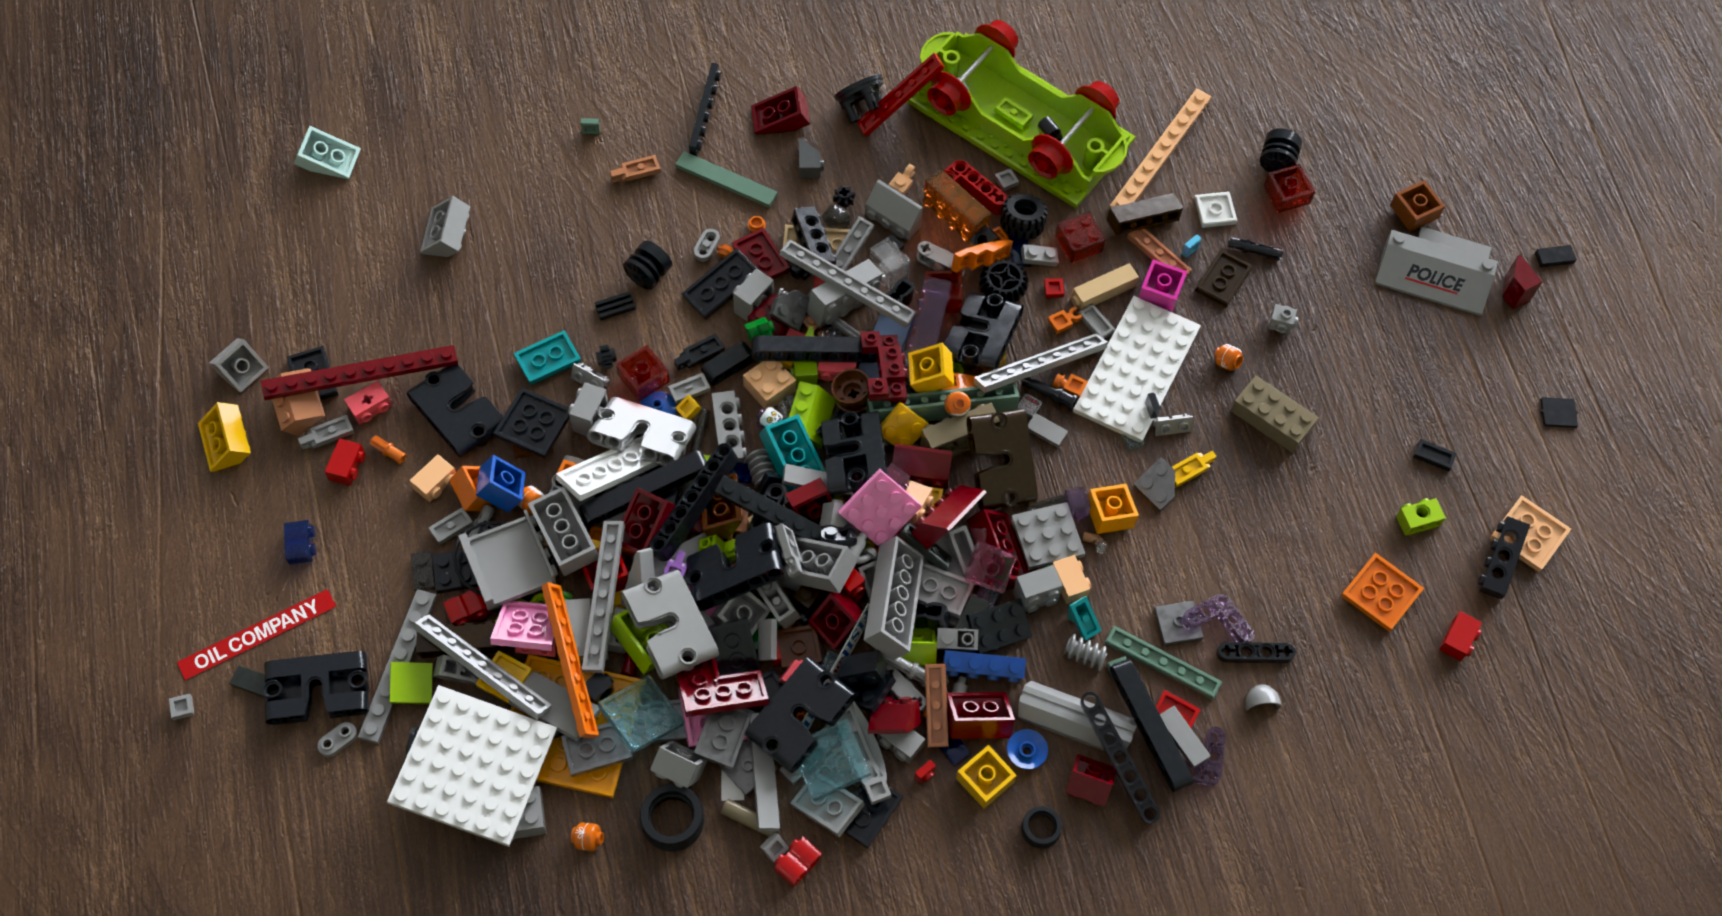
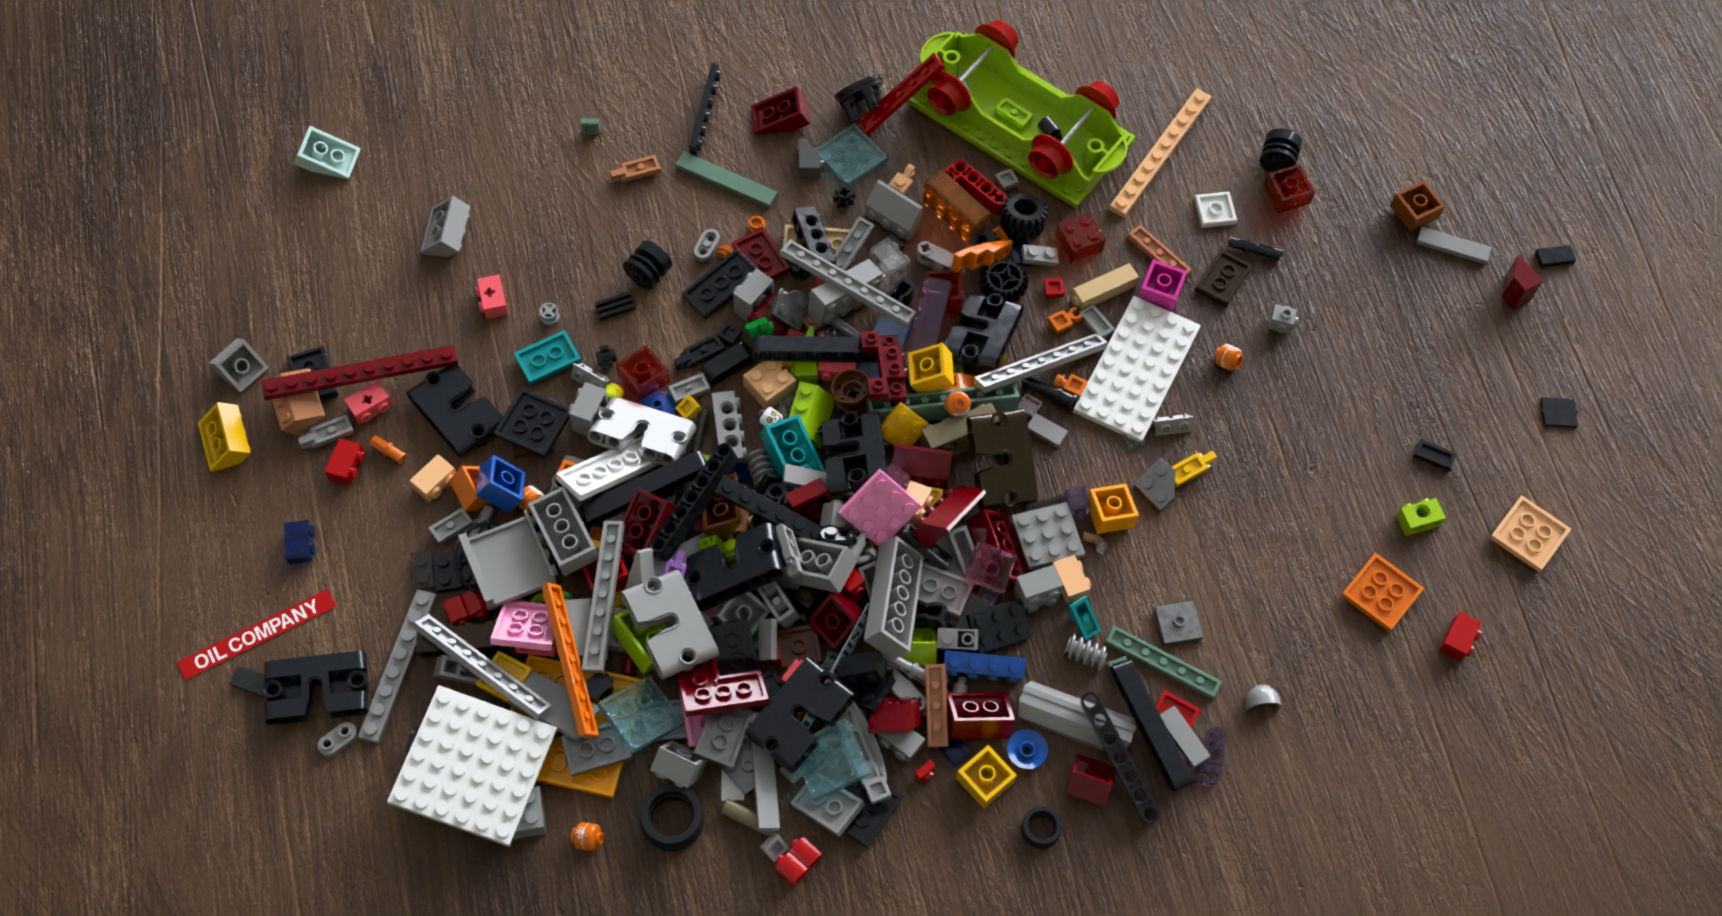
(181, 706): light grey plate -> none
(410, 683): lime tile -> none
(492, 297): none -> coral brick
(549, 309): none -> light grey wheel
(614, 390): none -> neon yellow piece
(729, 333): none -> black plate
(836, 216): clear smoke hair -> none
(851, 155): none -> clear light blue plate
(1144, 214): brick -> none
(1152, 405): black tile -> none
(1191, 246): medium azure tile -> none
(1218, 611): clear purple beam -> none
(1256, 656): black beam -> none
(1274, 414): dark tan brick -> none
(1436, 272): light grey slope -> none
(1517, 531): black brick -> none

